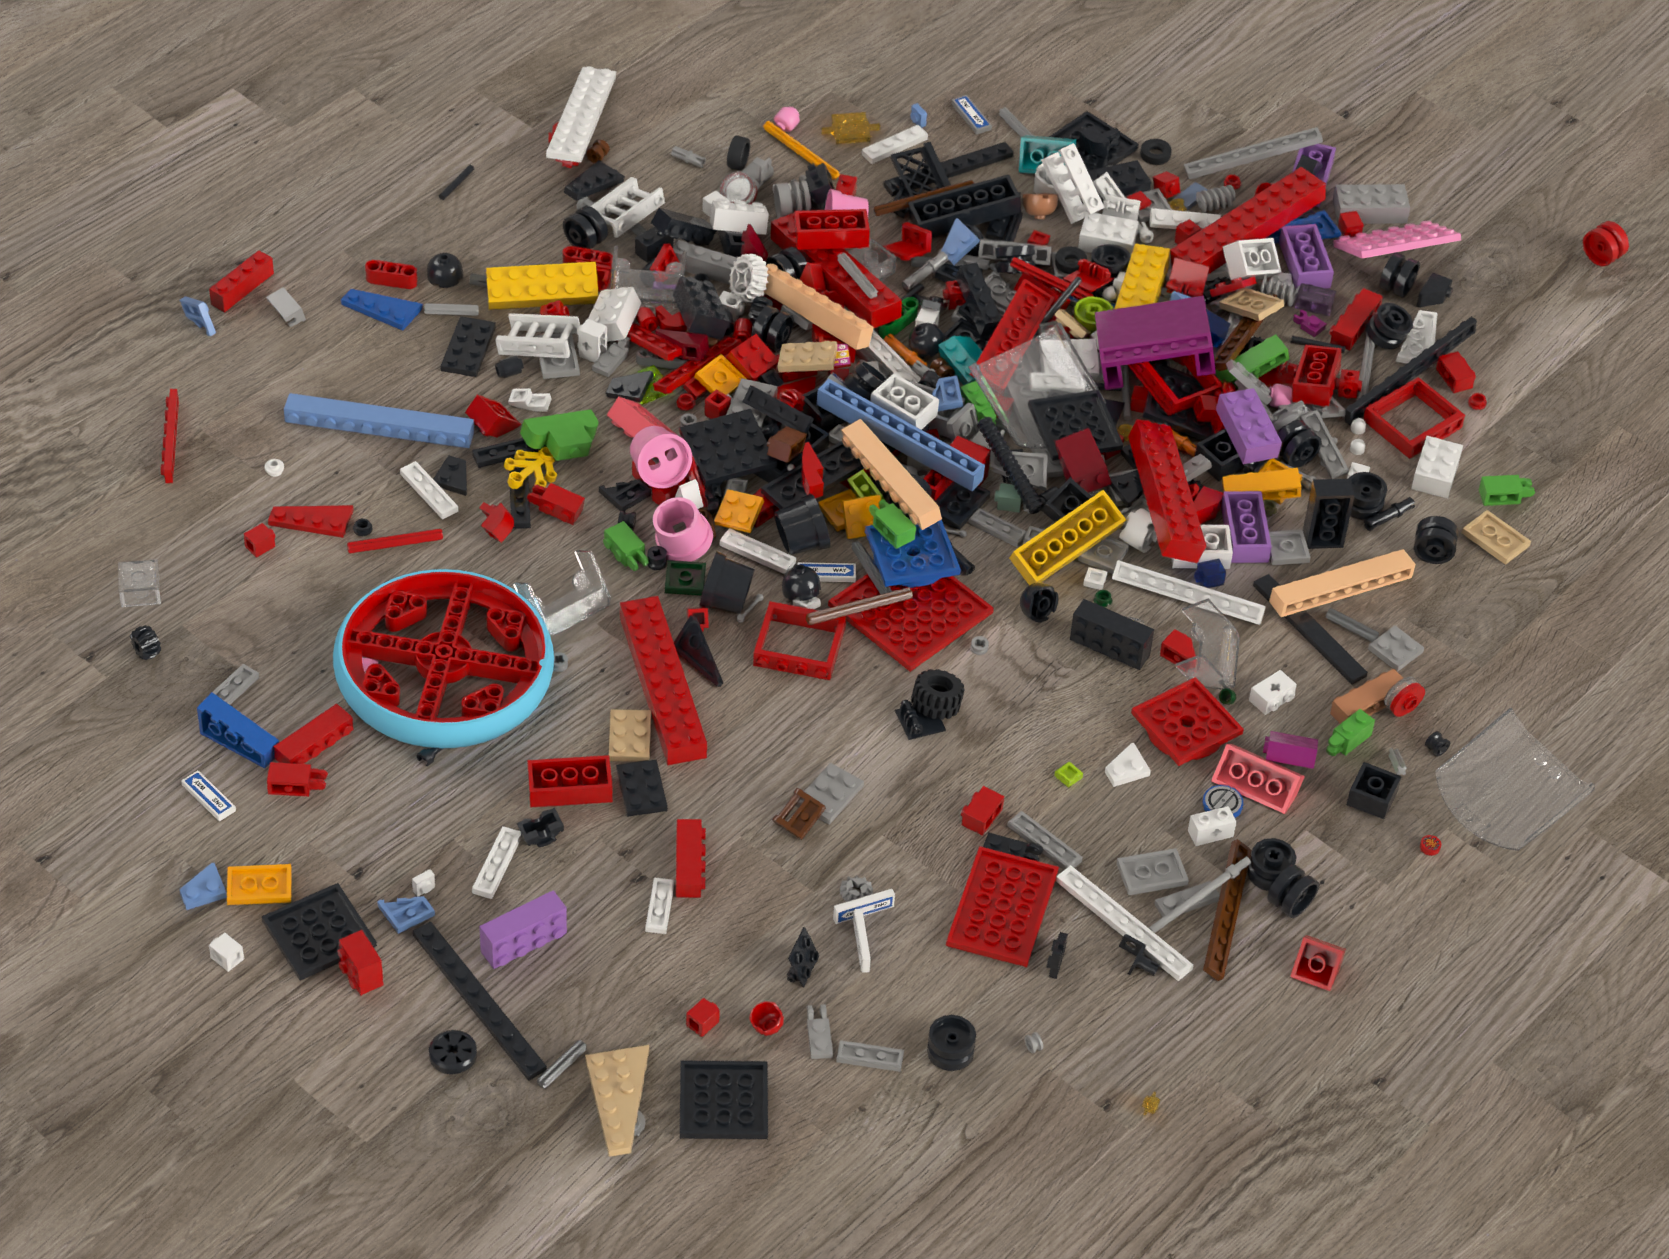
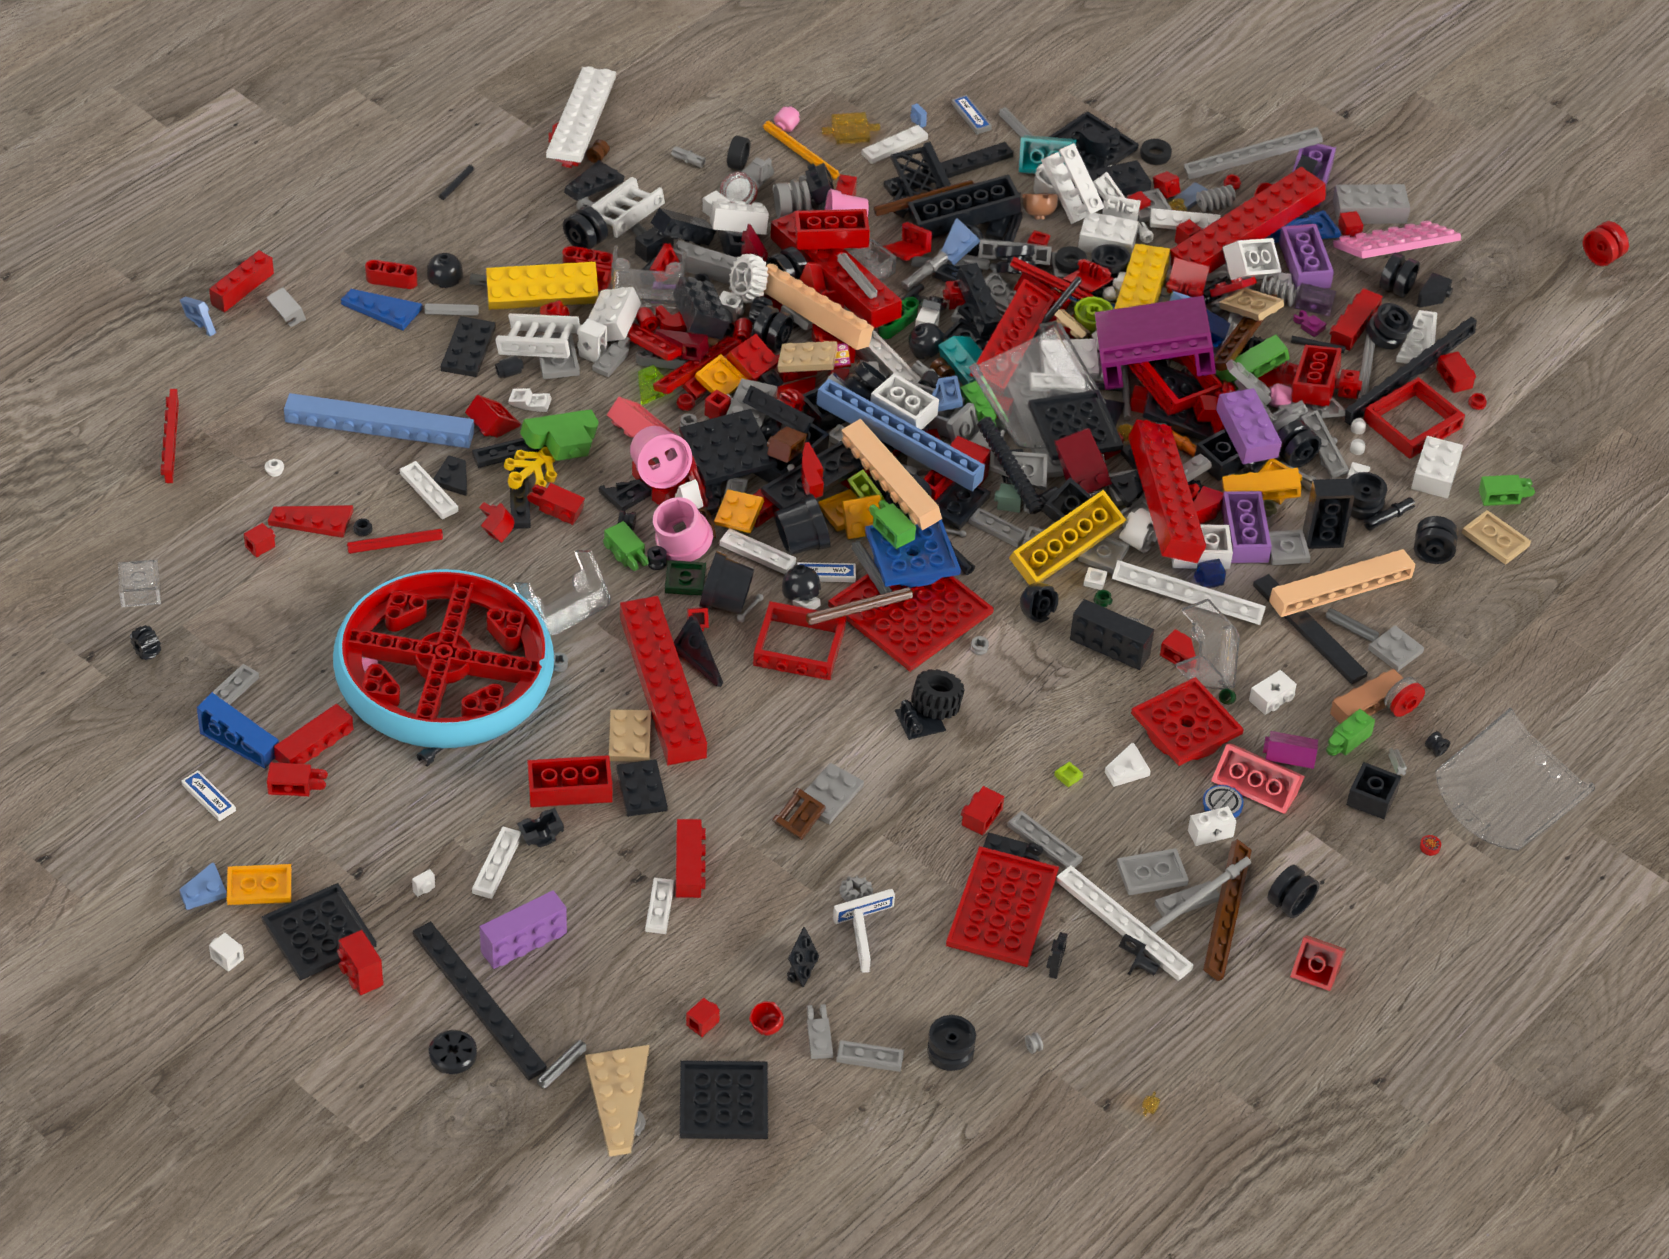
(406, 912): medium blue wing -> none
(630, 386): black wing -> none
(908, 355): orange pin -> none
(1268, 861): black wheel -> none

